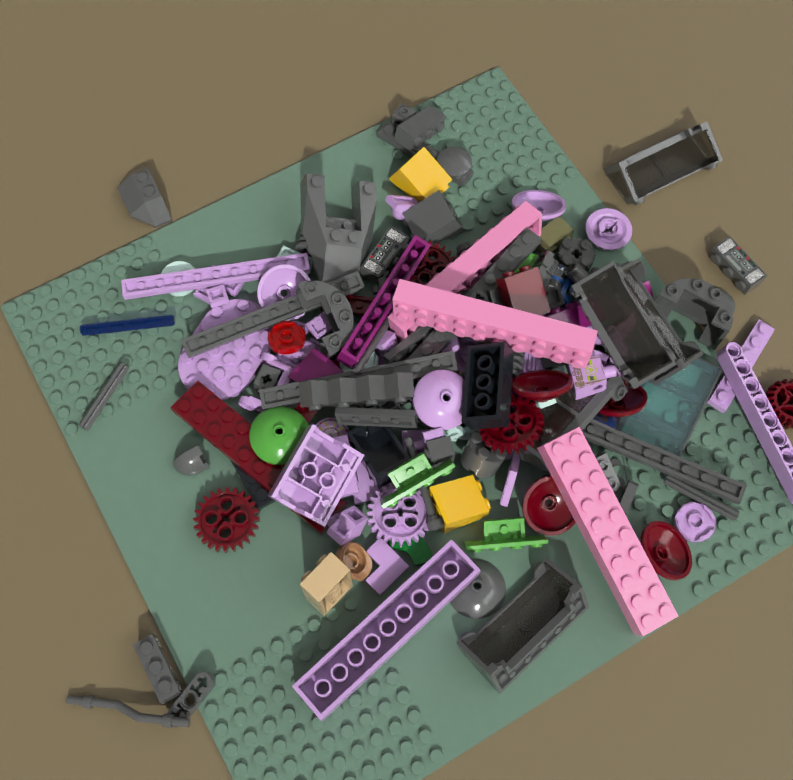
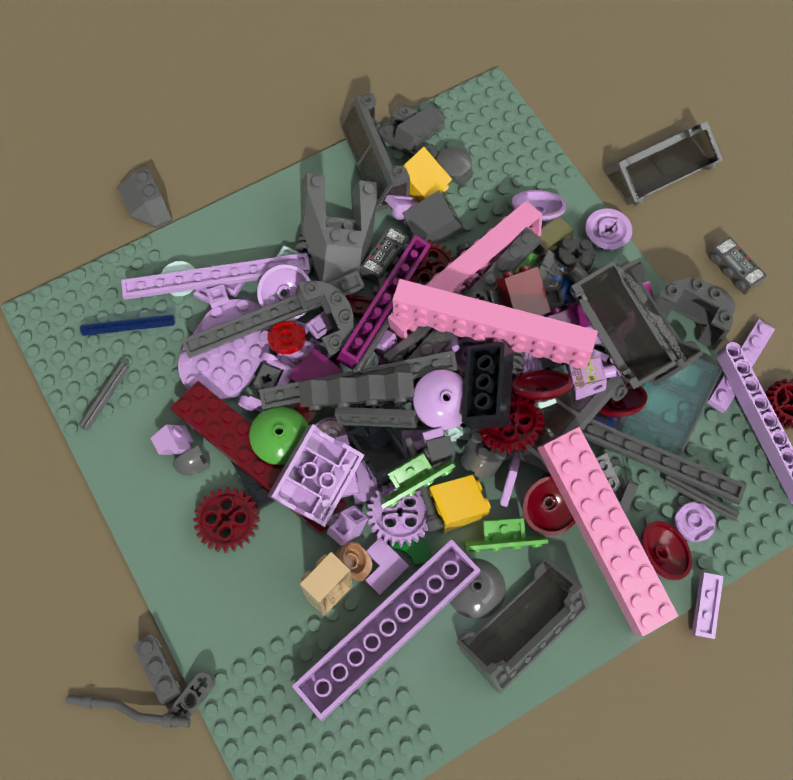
(172, 440): none -> lavender brick
(370, 153): none -> windscreen
(707, 605): none -> lavender plate

